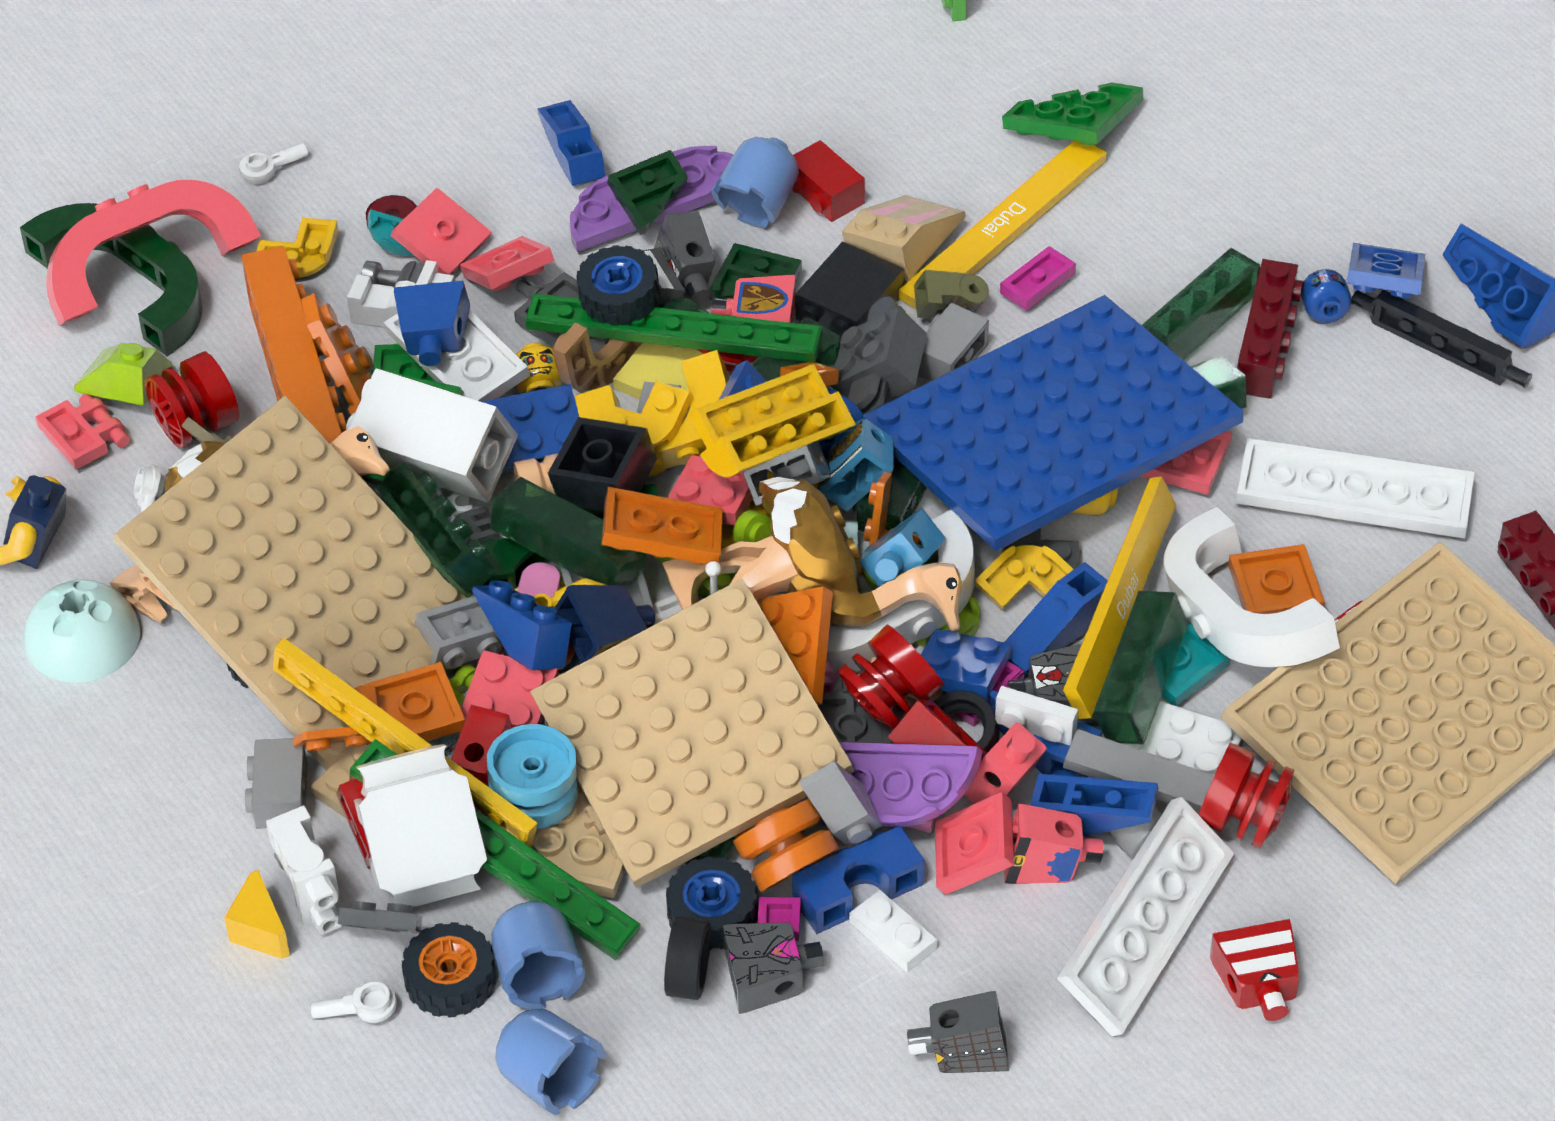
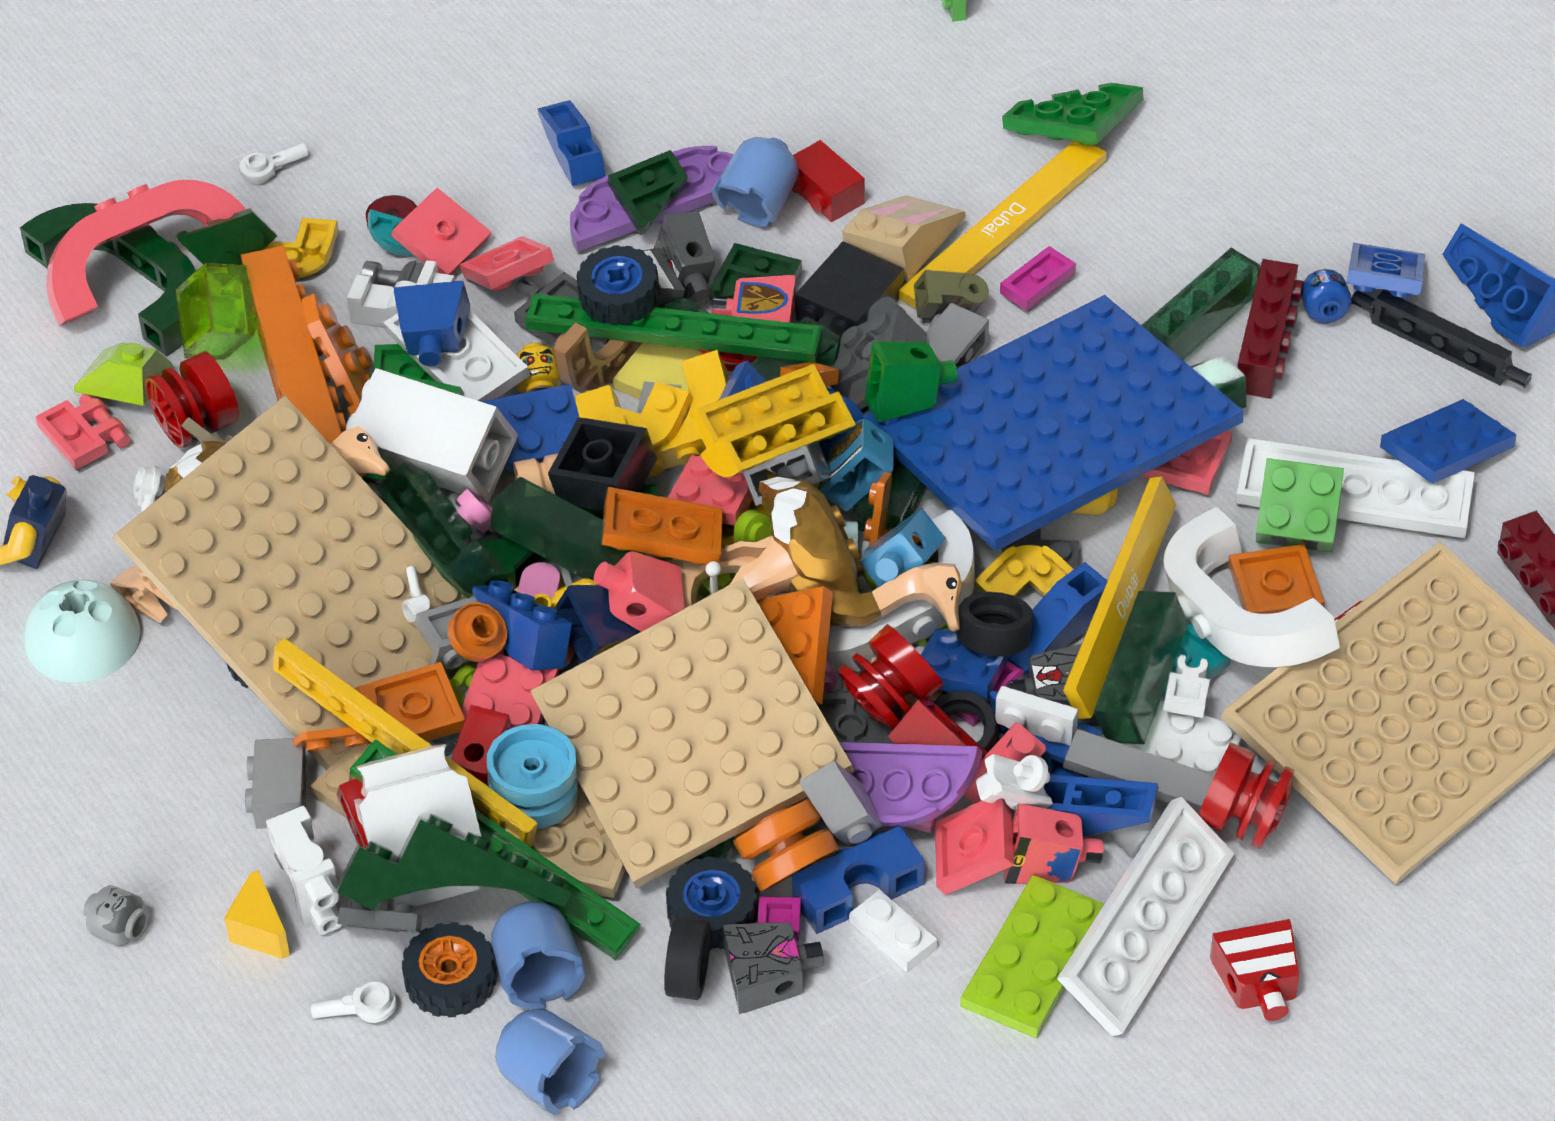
(115, 915): none -> light grey head
(216, 310): none -> clear neon green brick
(228, 238): none -> dark green wing
(419, 601): none -> white hand
(441, 859): none -> dark green arch
(475, 510): none -> bright pink plate
(477, 632): none -> orange plate
(641, 589): none -> coral torso
(904, 378): none -> green torso
(964, 1035): dark grey torso -> none
(1010, 629): none -> black tyre
(1015, 781): none -> white hips
(1021, 968): none -> lime plate
(1187, 689): none -> white plate
(1299, 504): none -> bright green brick
(1448, 441): none -> blue plate

